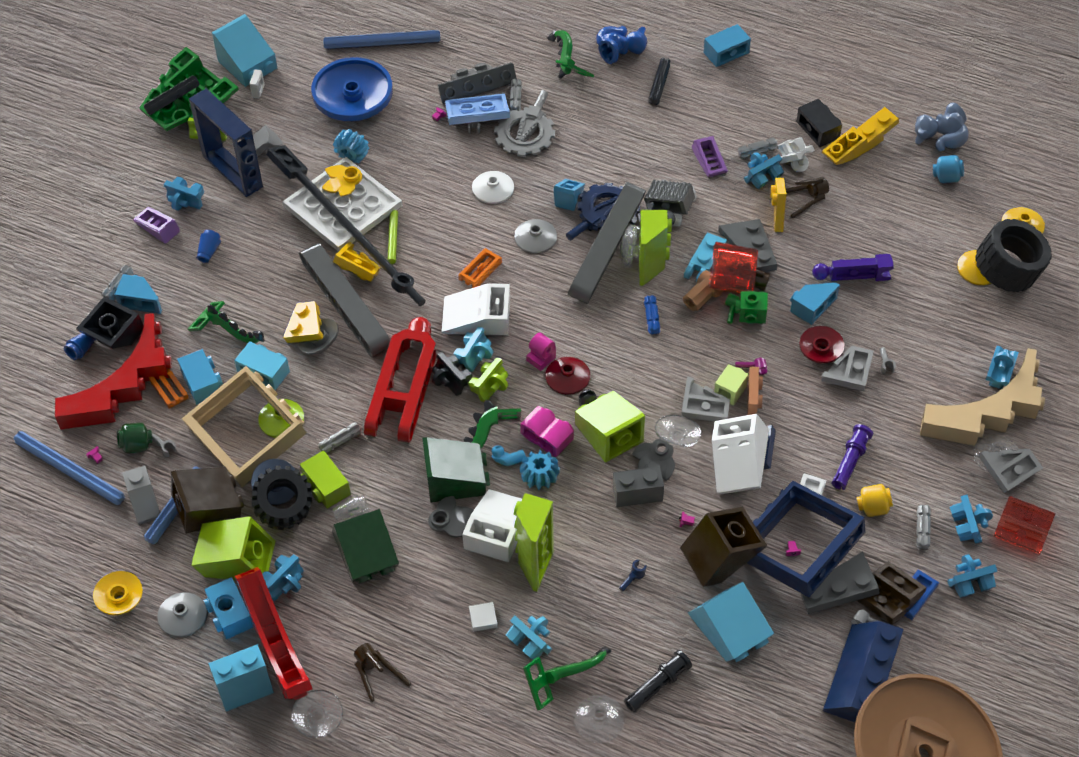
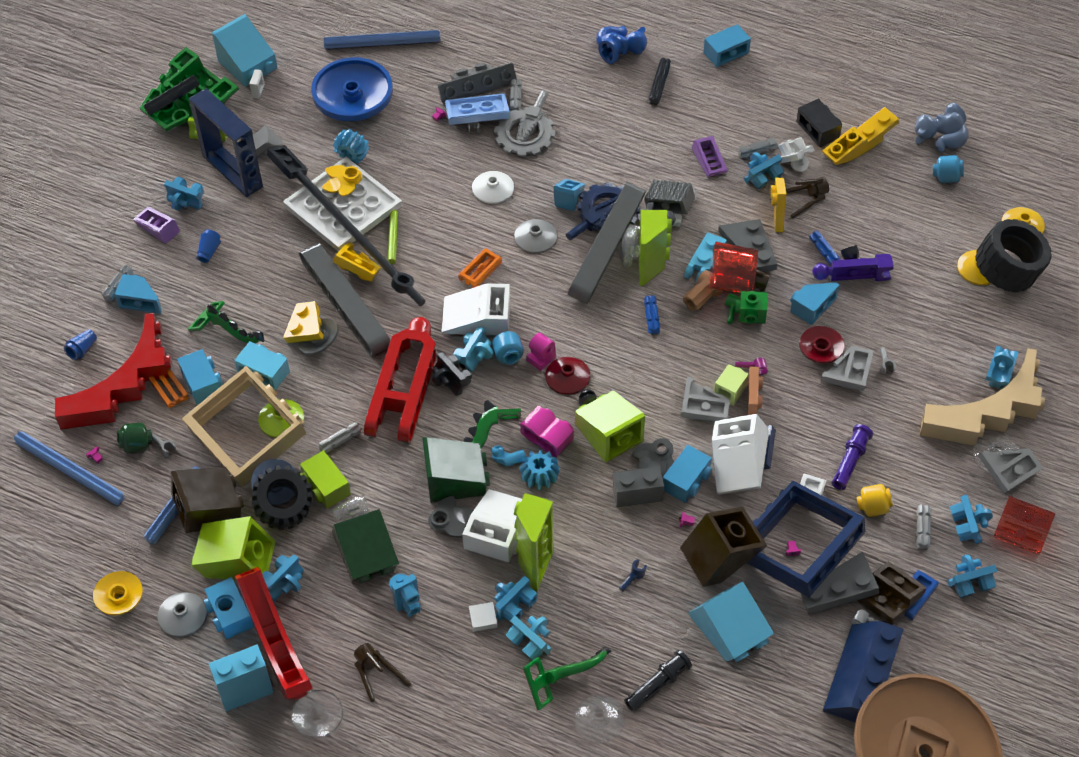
(112, 324): black slope -> none
(141, 494): light grey slope -> none
(405, 593): none -> dark azure hips
(492, 379): lime hips -> none
(508, 347): none -> dark azure head
(510, 596): none -> dark azure hips
(565, 62): green piece -> none
(678, 430): clear dish -> none
(687, 473): none -> dark azure brick
(823, 247): none -> blue axle
(850, 253): none -> black hinge

